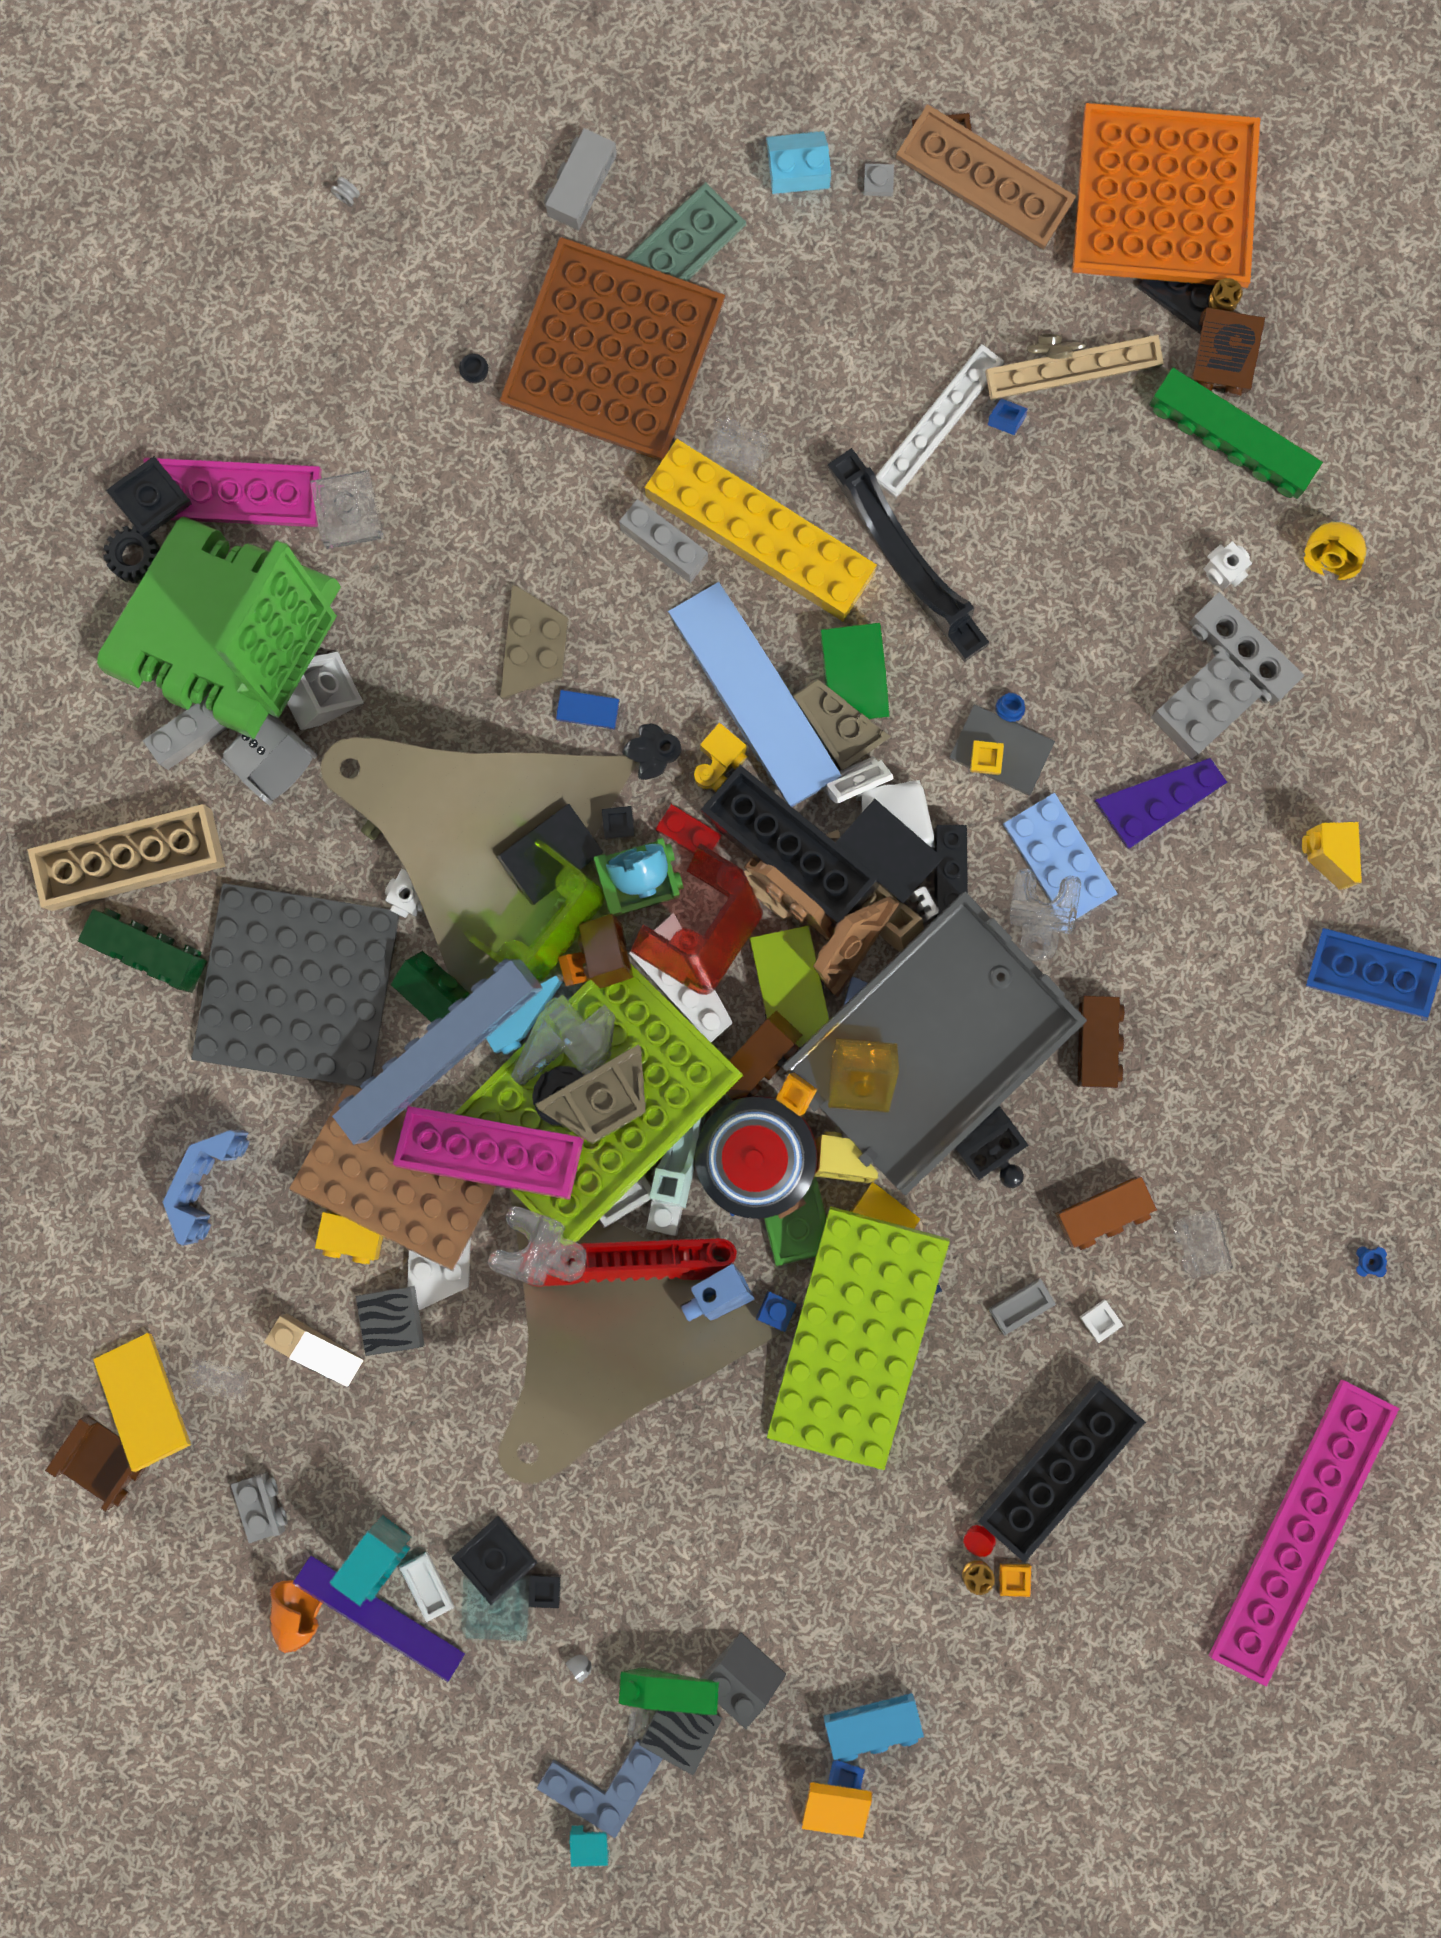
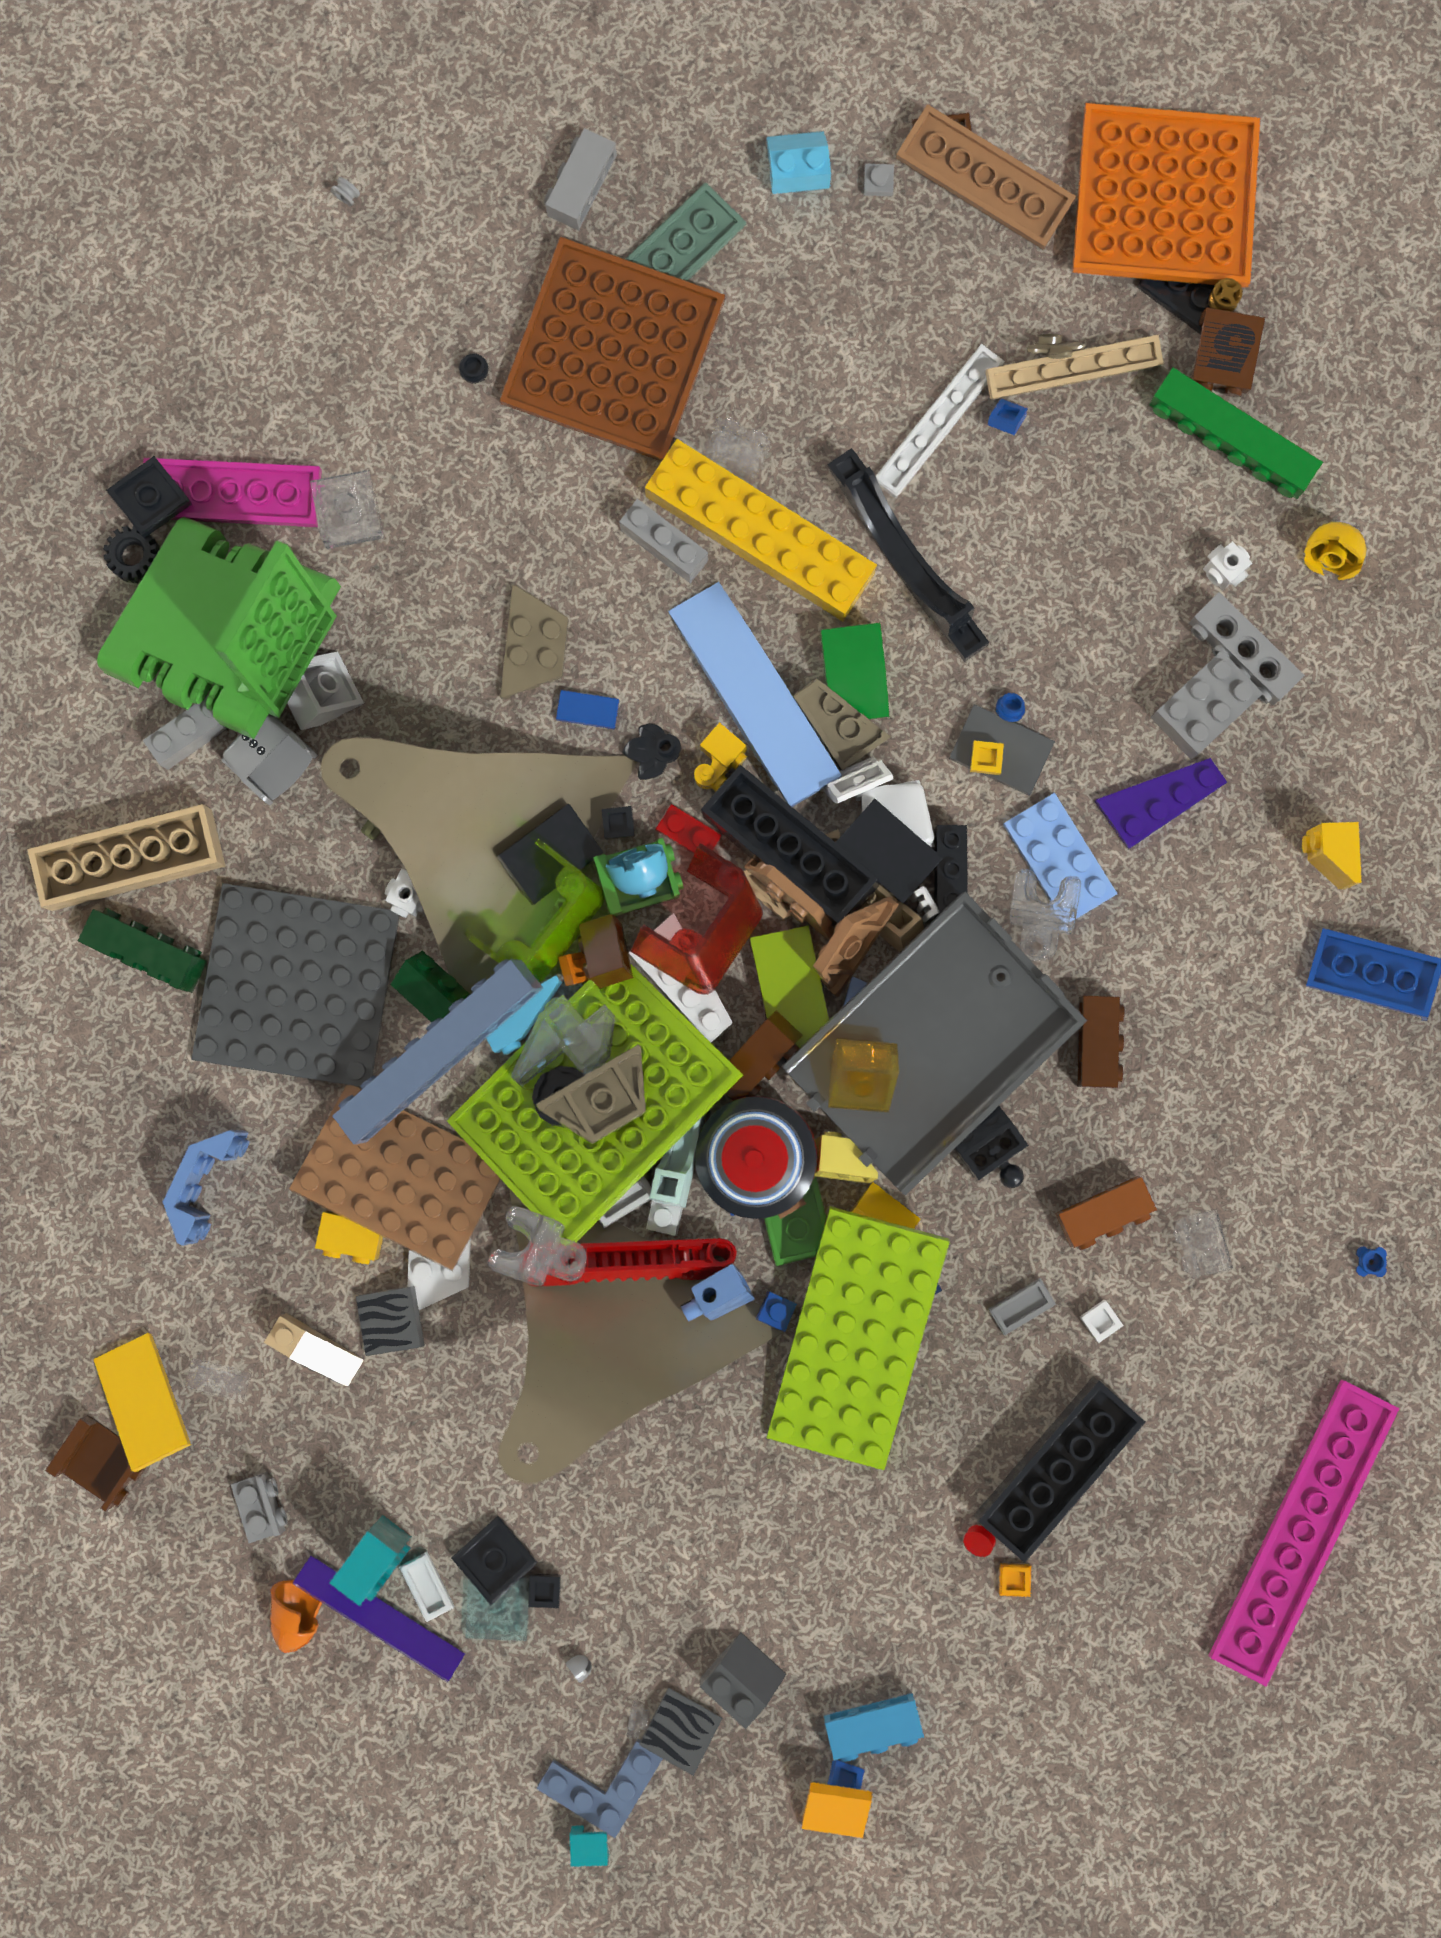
(488, 1152): dark pink plate -> none
(668, 1692): green slope -> none
(796, 1094): light orange tile -> none
(978, 1583): pearl gold wheel -> none

